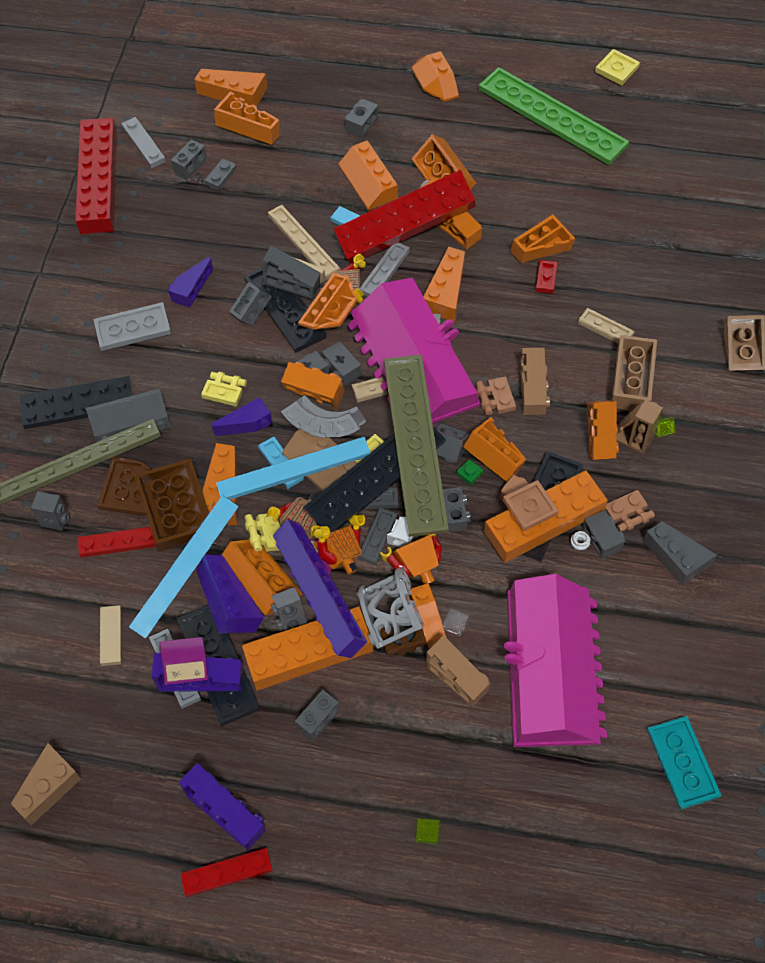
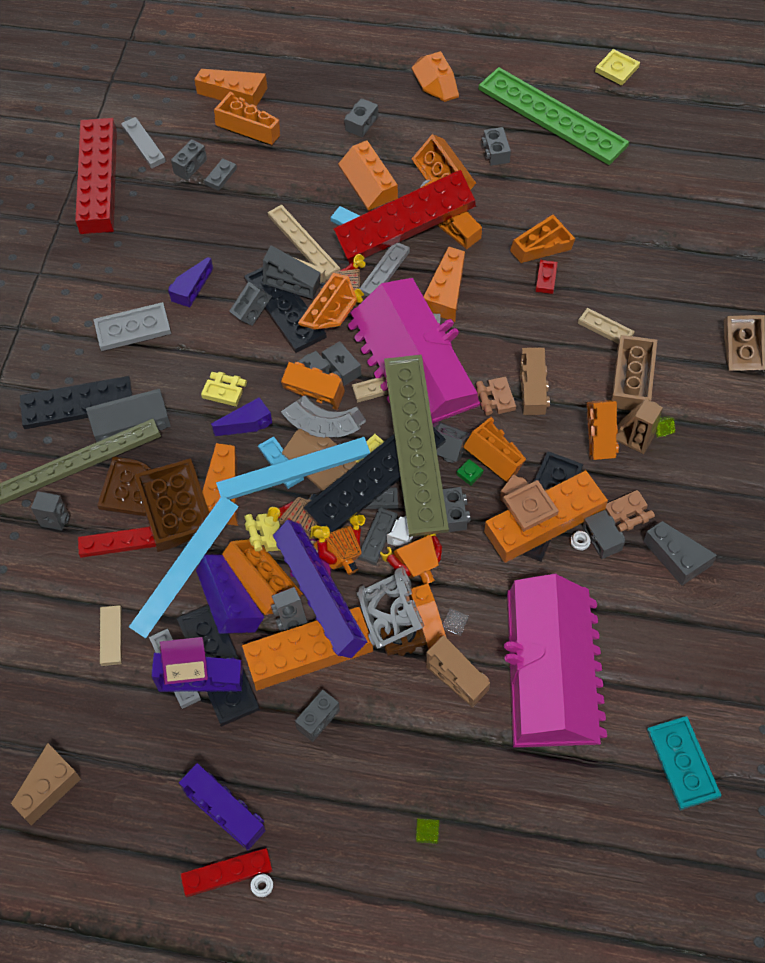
(259, 879): none -> white plate
(496, 146): none -> dark grey brick

